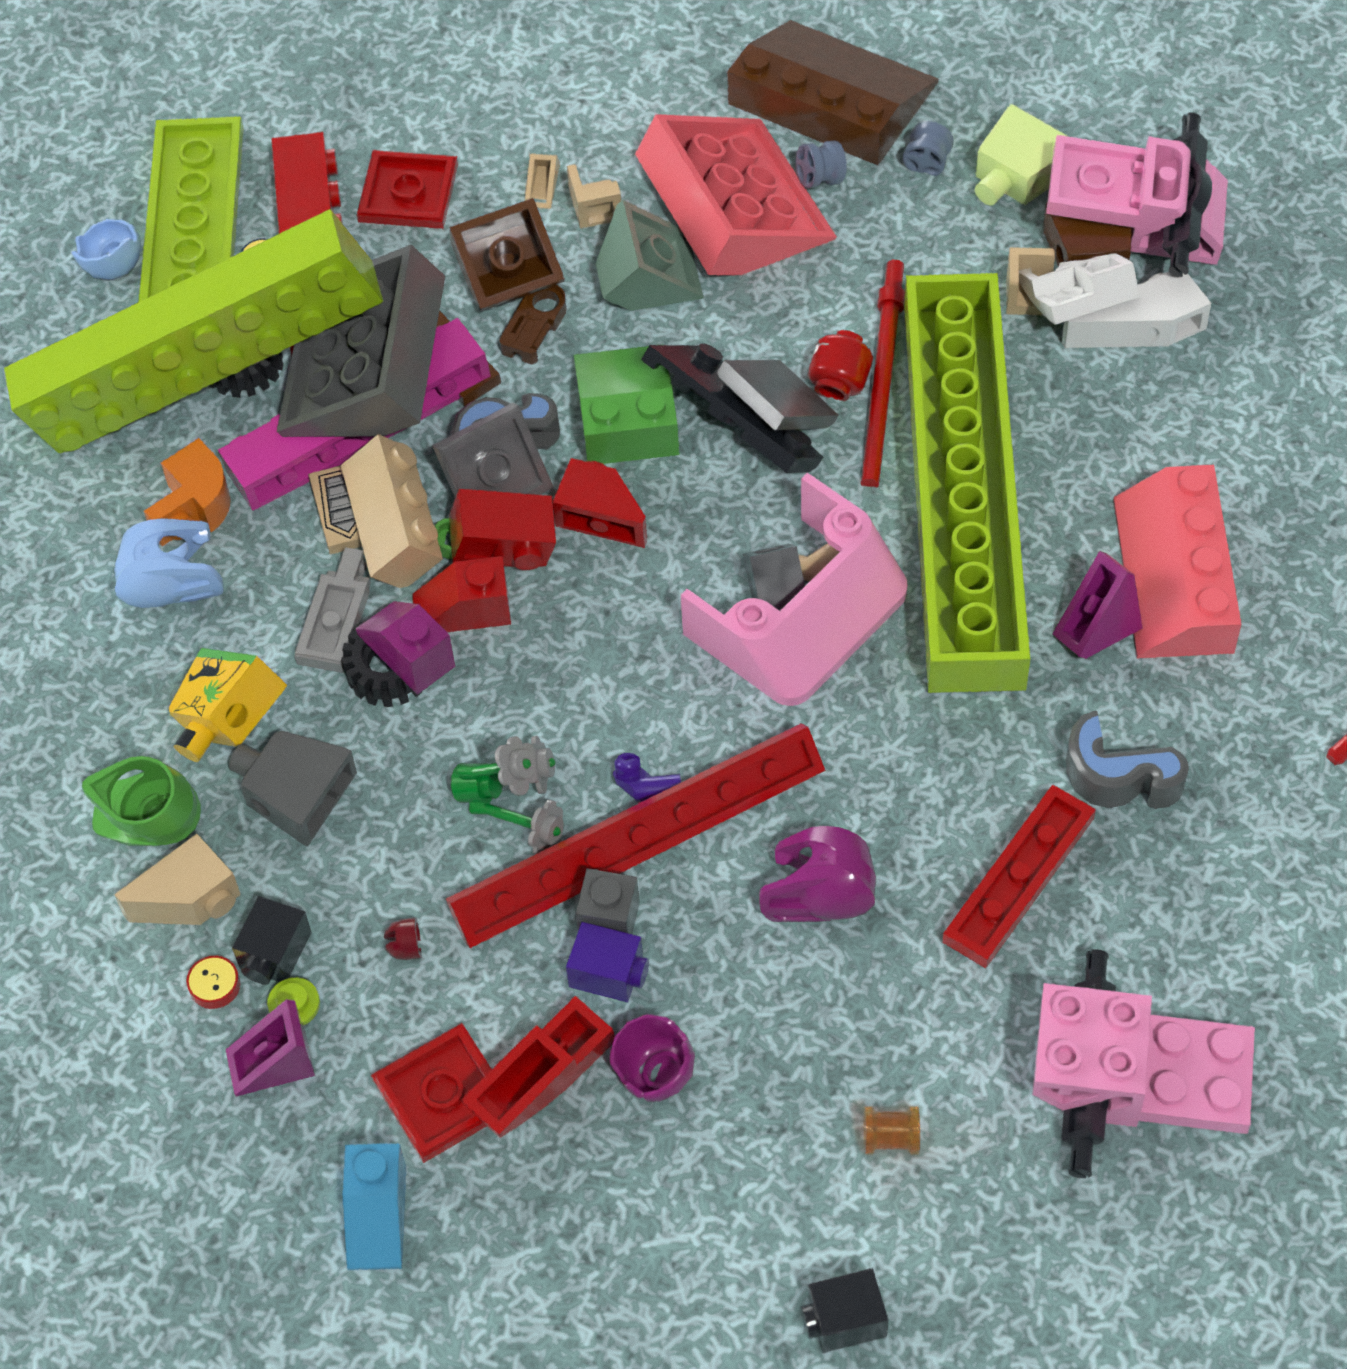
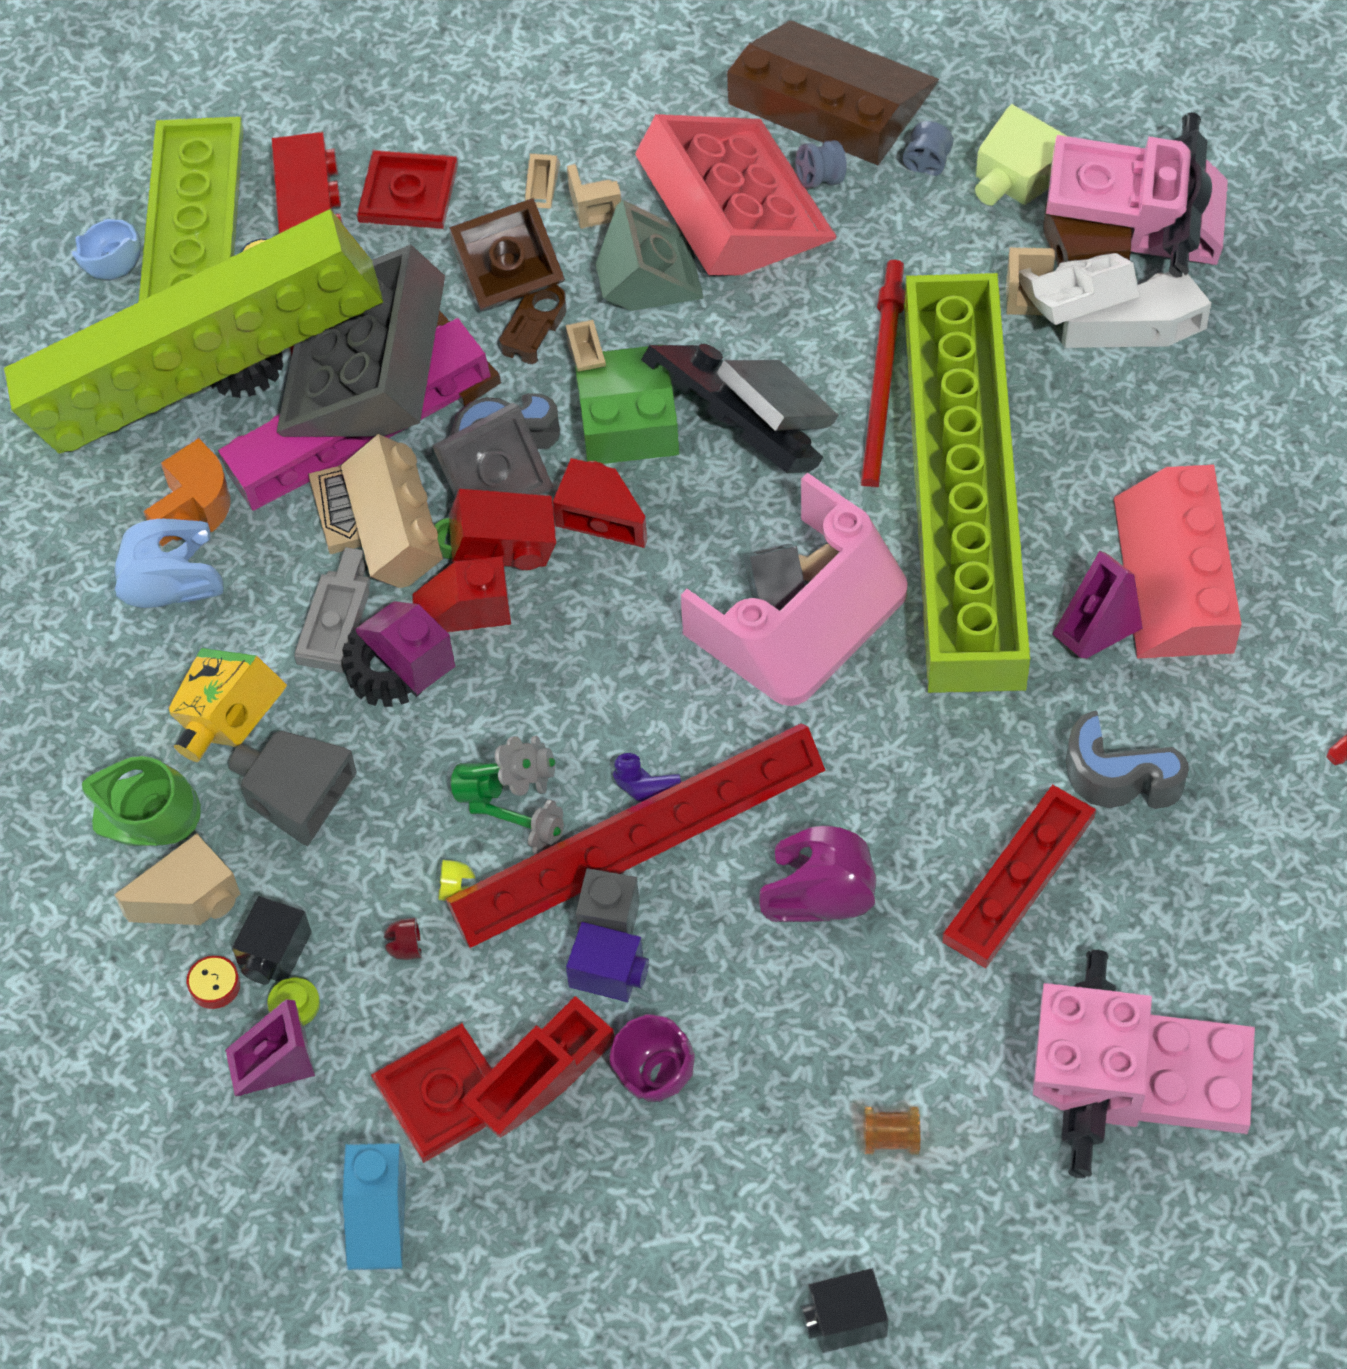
(451, 878): none -> neon yellow hinge
(585, 345): none -> tan piece
(840, 365): red head -> none

